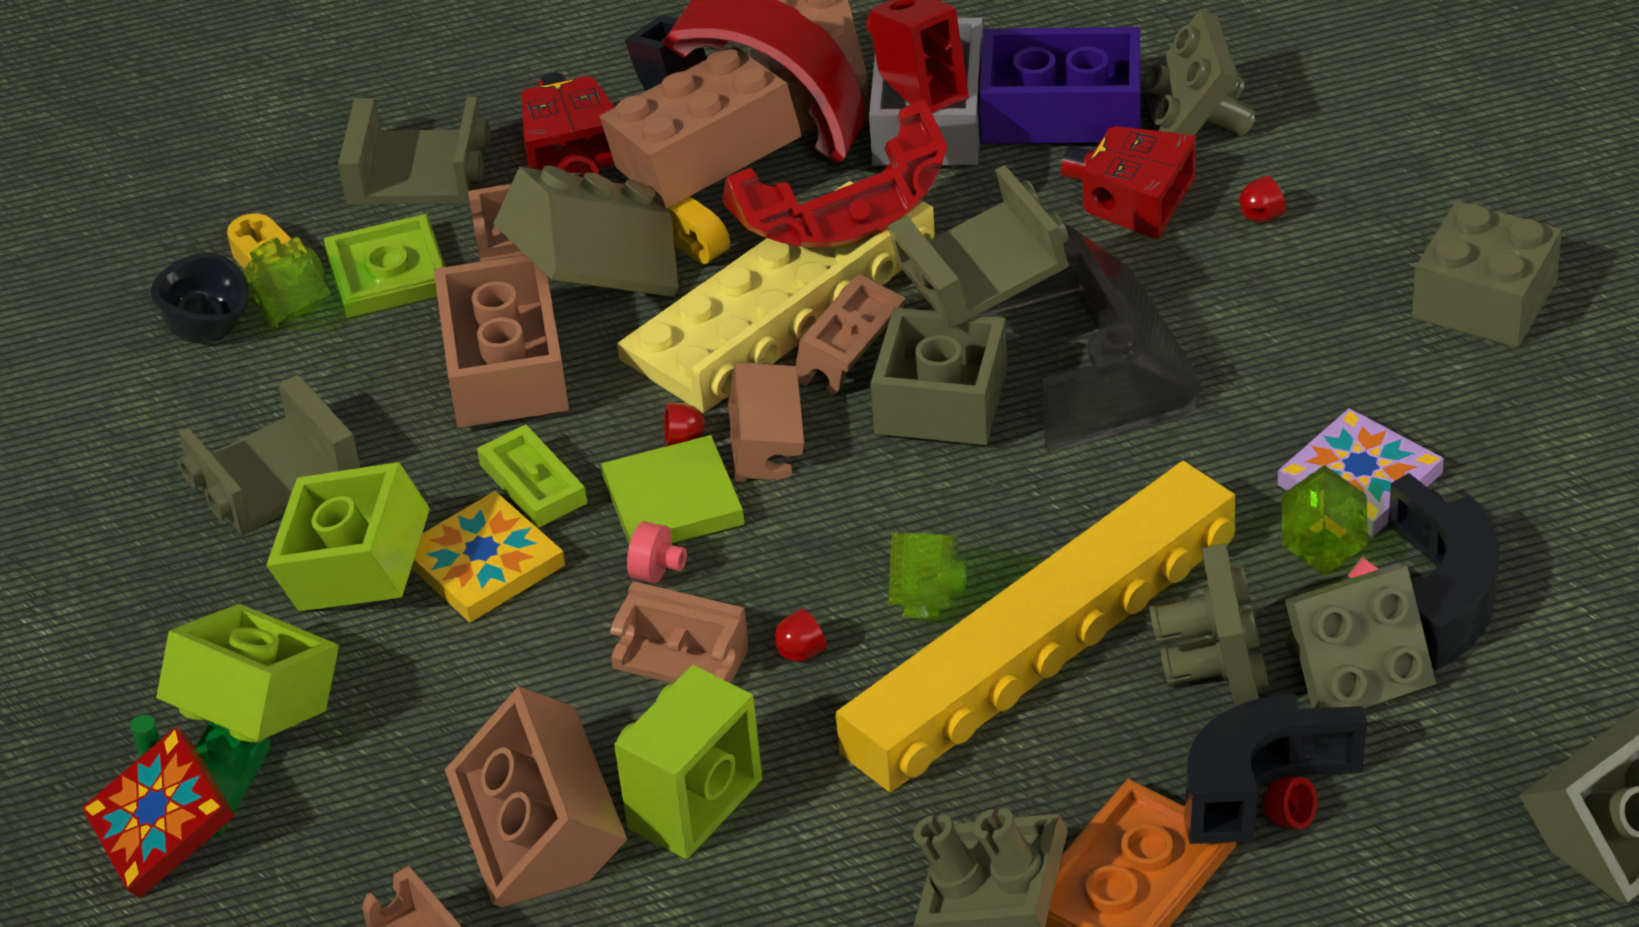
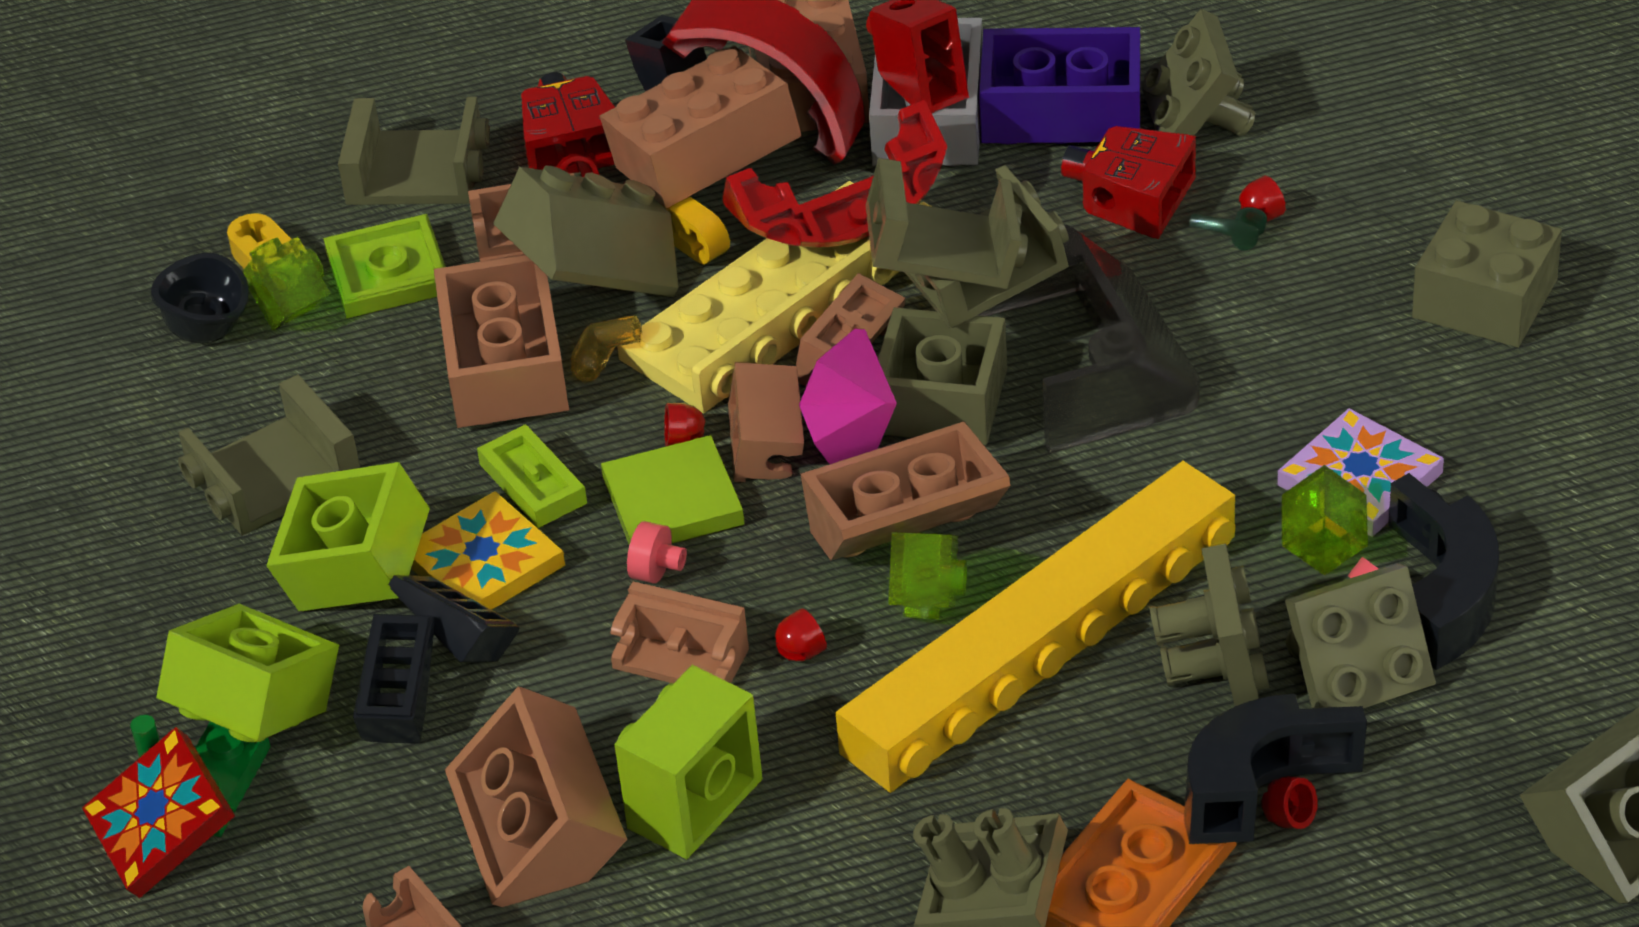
(395, 715): none -> black slope
(461, 623): none -> black slope
(598, 344): none -> clear yellow arm
(847, 399): none -> dark pink slope
(901, 489): none -> nougat slope
(940, 239): none -> olive panel
(1243, 230): none -> clear green hand

